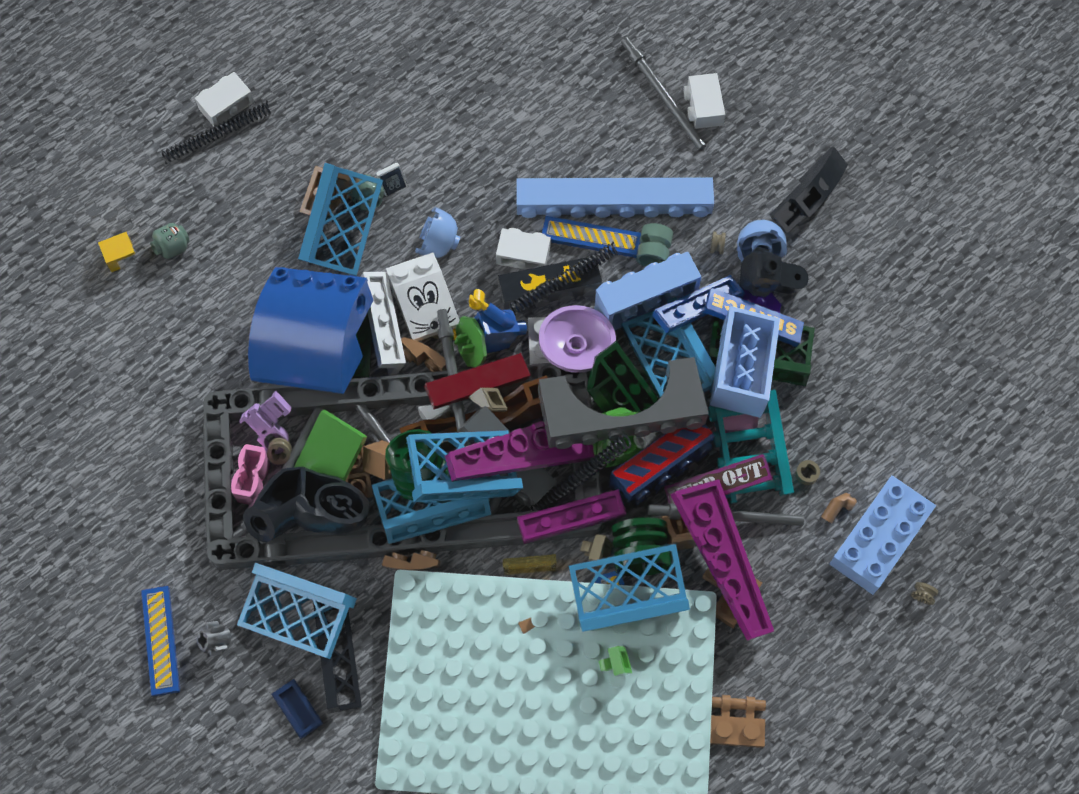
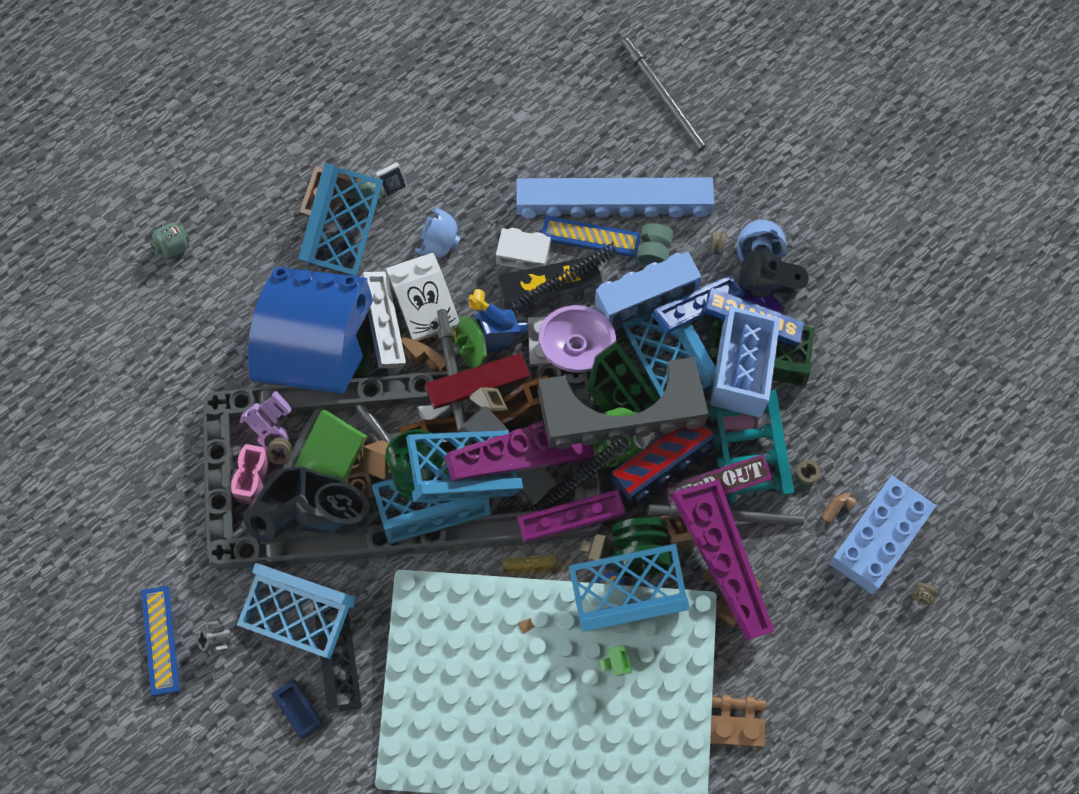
(116, 249): yellow panel -> none
(215, 131): black piece -> none
(224, 99): white brick -> none
(419, 562): medium nougat slope -> none
(705, 101): white brick -> none
(811, 192): black slope -> none

